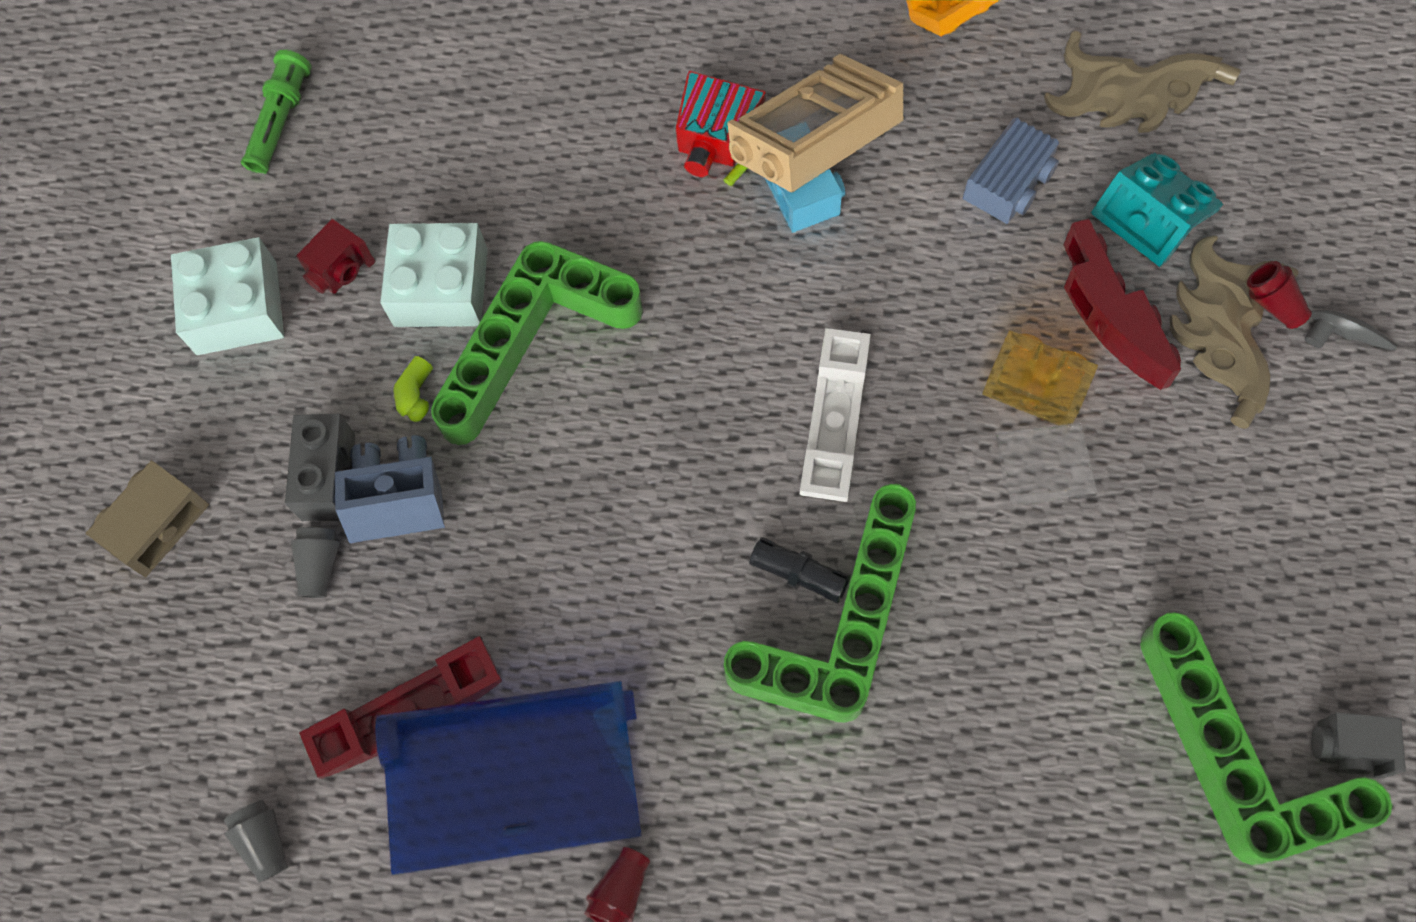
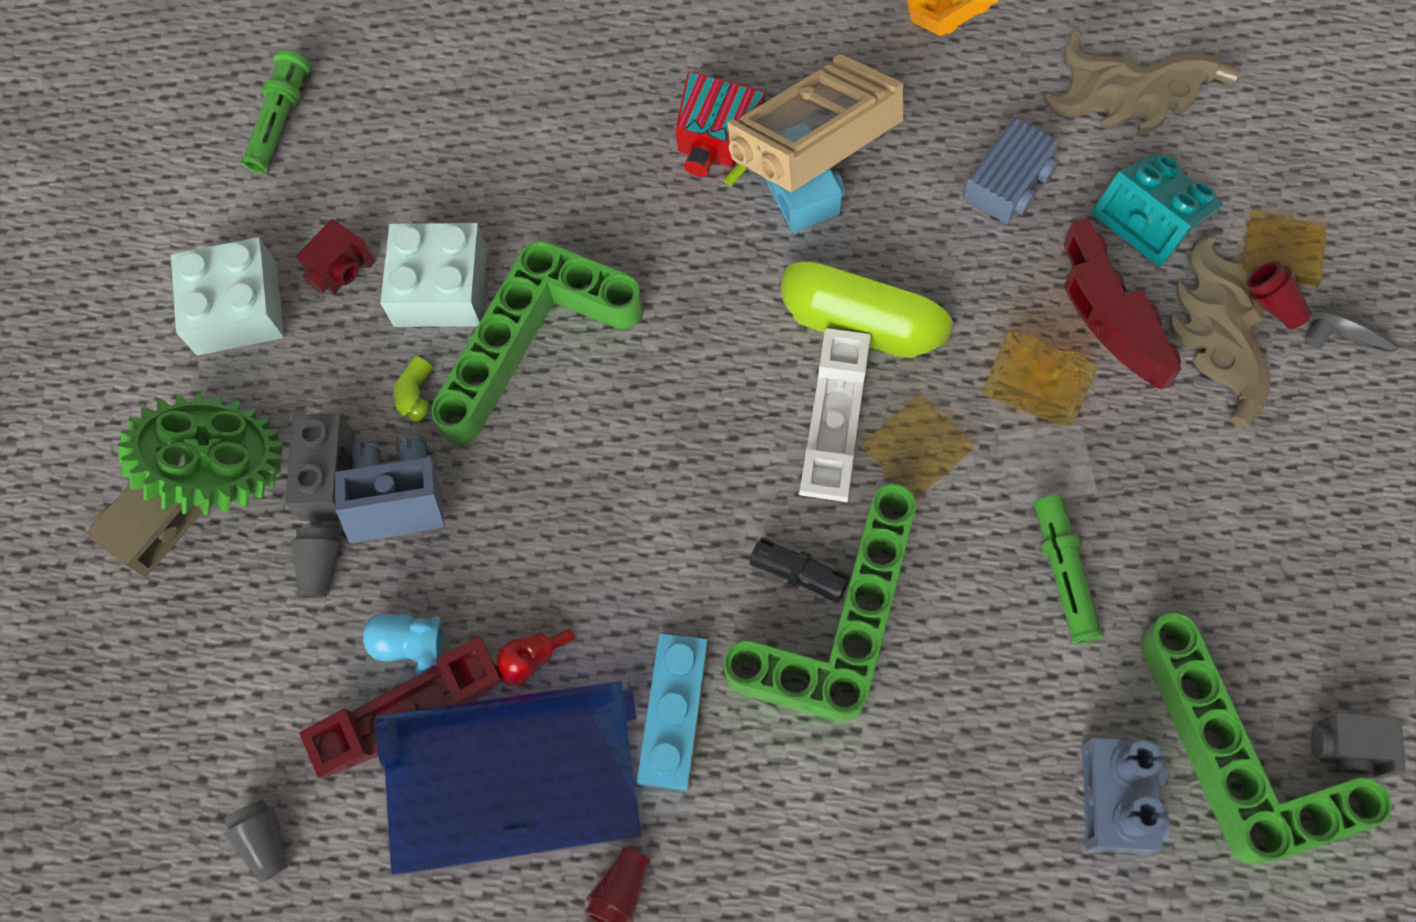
(200, 454): none -> bright green gear
(402, 637): none -> medium azure animal
(522, 656): none -> red piece
(673, 712): none -> medium azure plate
(840, 300): none -> lime brick
(917, 447): none -> clear yellow piece
(1068, 570): none -> bright green pin
(1124, 796): none -> sand blue brick
(1285, 241): none -> clear yellow piece

